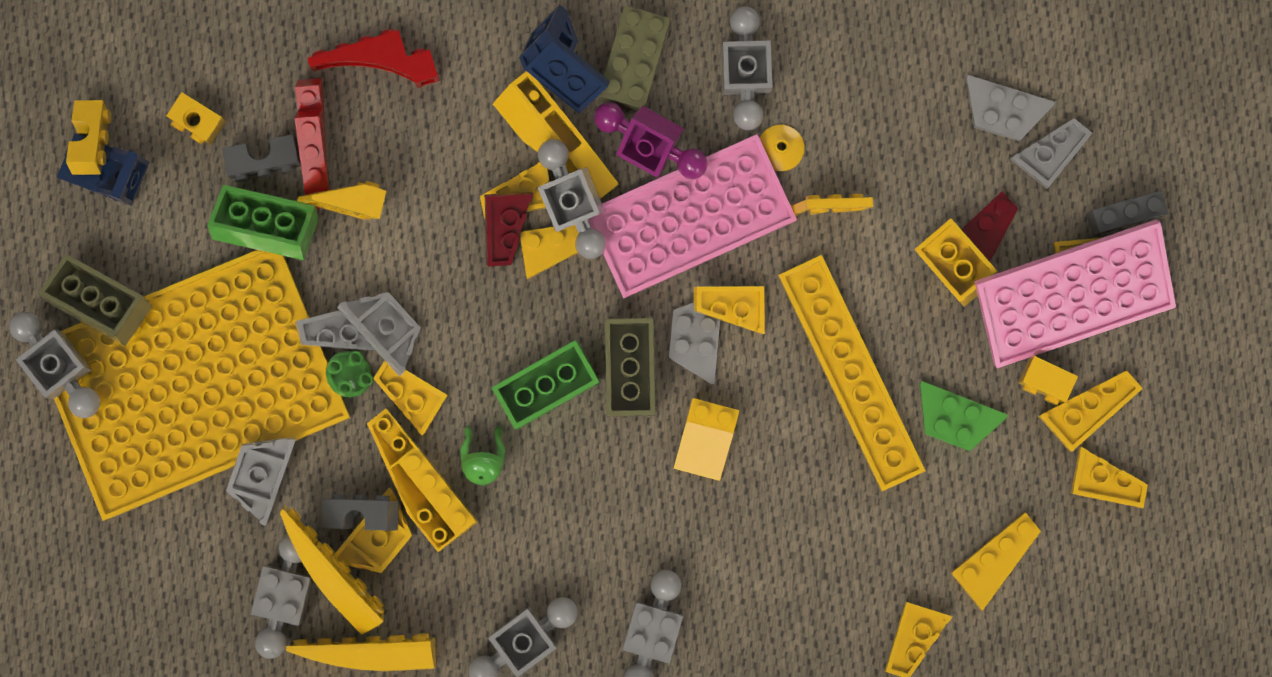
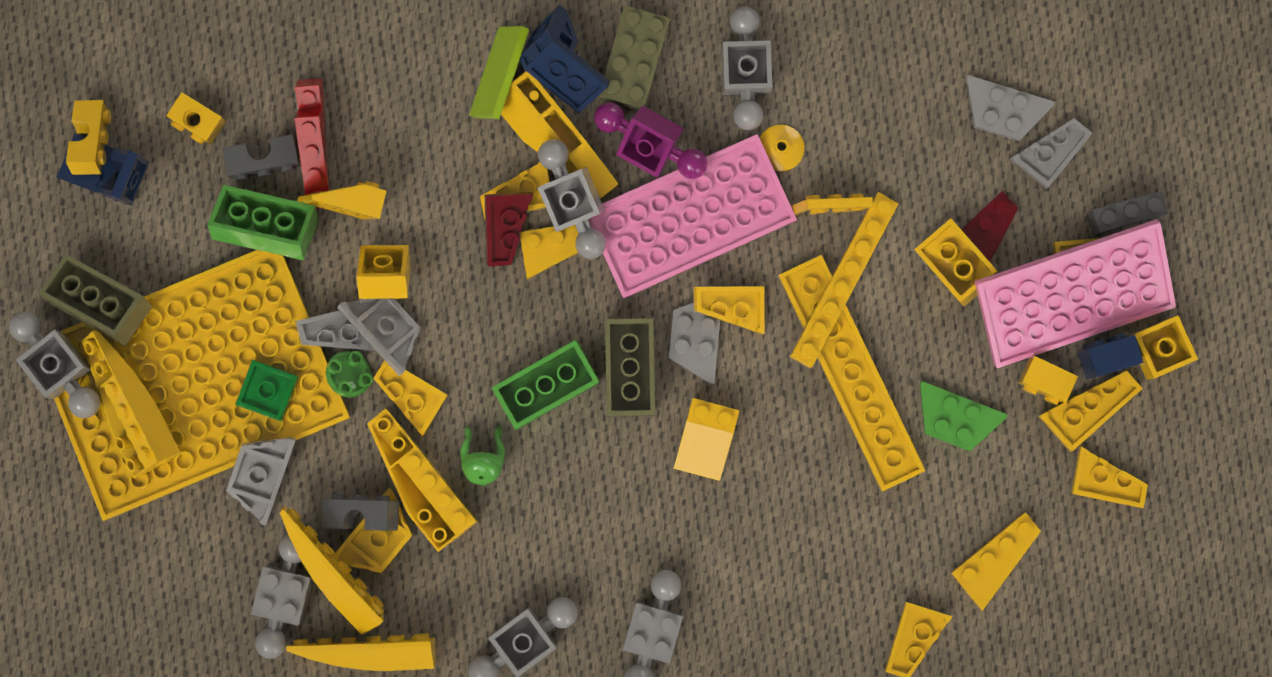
(129, 409): none -> yellow wedge
(267, 390): none -> green tile
(382, 53): red arch -> none
(383, 271): none -> yellow brick
(499, 72): none -> lime tile
(843, 280): none -> yellow plate
(1106, 358): none -> dark blue brick
(1164, 347): none -> yellow brick

